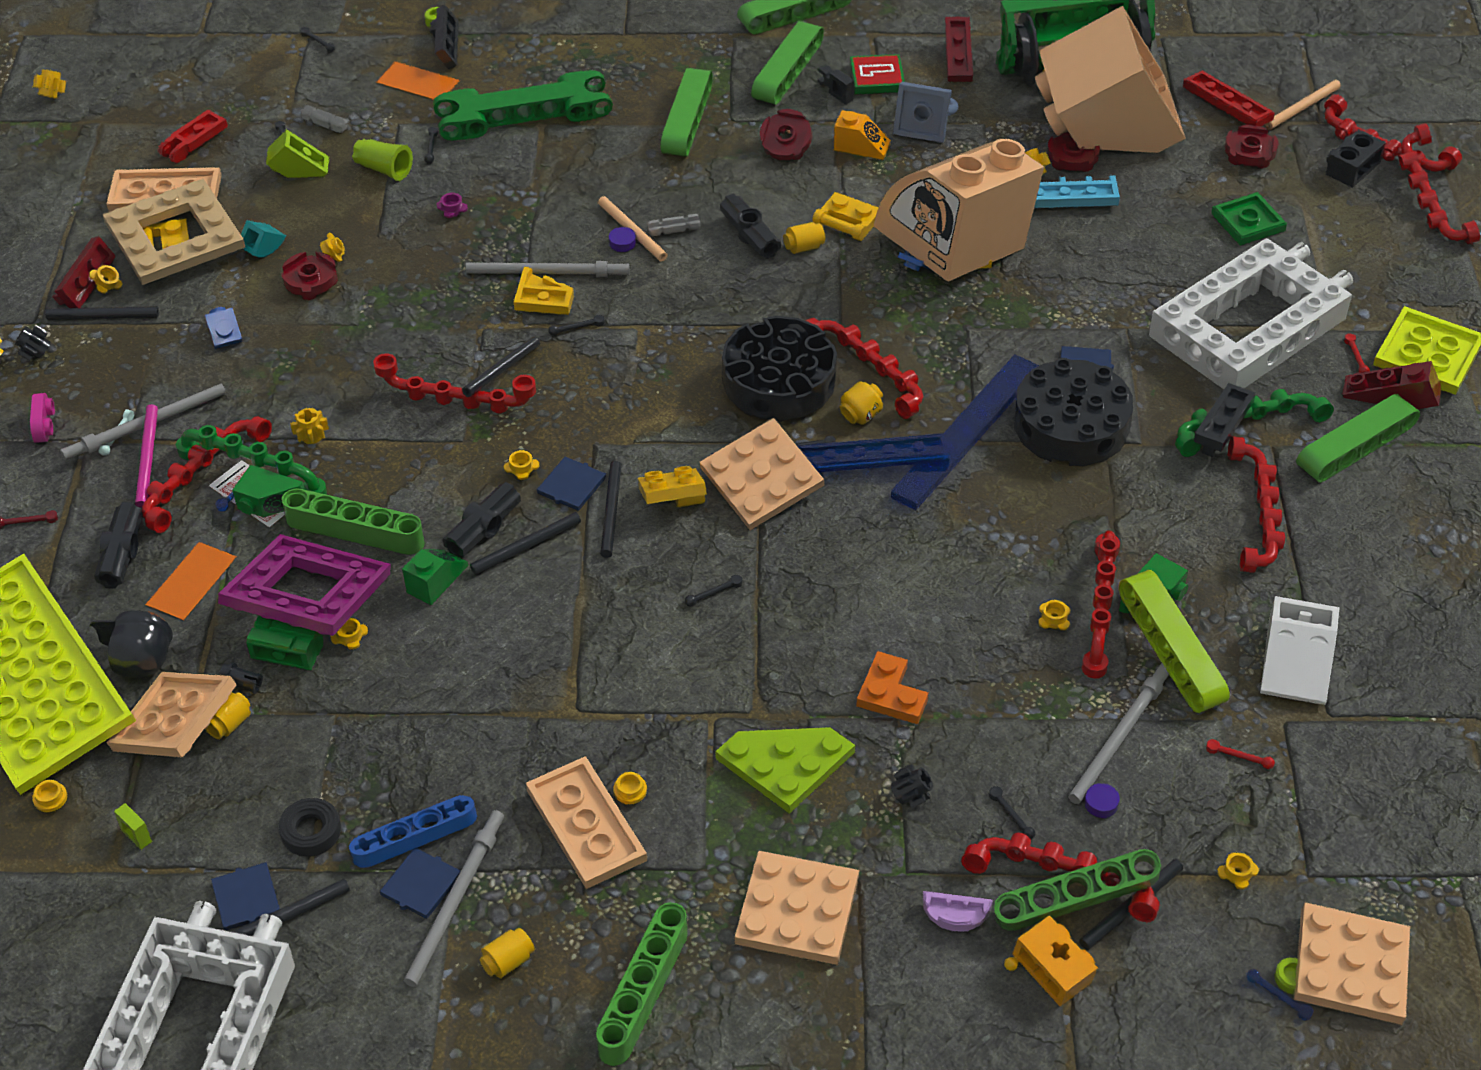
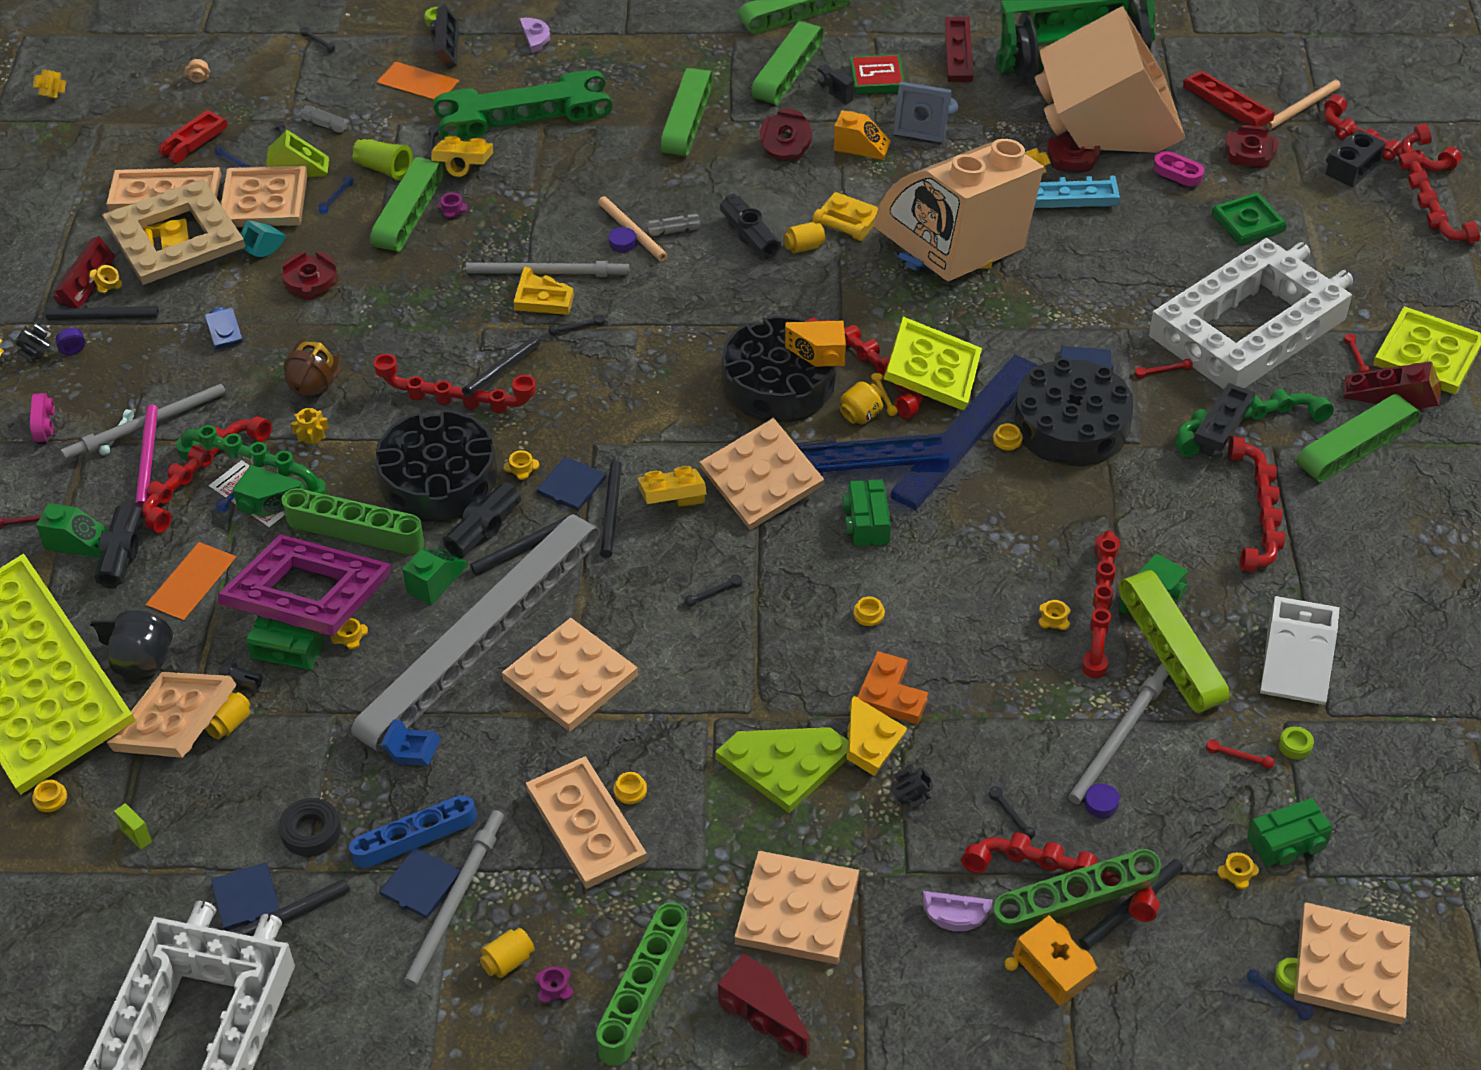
(70, 341): none -> dark purple tile
(70, 531): none -> green slope
(197, 70): none -> light nougat plate
(219, 150): none -> clear blue hinge
(265, 195): none -> light nougat plate
(308, 373): none -> reddish brown helmet
(324, 207): none -> clear blue hinge
(333, 247): yellow plate -> none
(407, 204): none -> bright green beam
(410, 746): none -> blue bracket
(436, 464): none -> black brick
(472, 152): none -> yellow plate
(476, 631): none -> light grey beam
(535, 32): none -> lavender plate
(551, 976): none -> magenta plate
(570, 674): none -> light nougat plate
(759, 998): none -> dark red slope
(817, 342): none -> light orange slope
(868, 513): none -> green brick
(869, 611): none -> yellow plate
(871, 736): none -> yellow wing
(877, 379): none -> yellow hinge
(933, 363): none -> neon yellow plate
(1007, 437): none -> yellow plate
(1141, 372): none -> red hinge
(1178, 168): none -> dark pink plate
(1289, 833): none -> green brick
(1296, 743): none -> lime tile

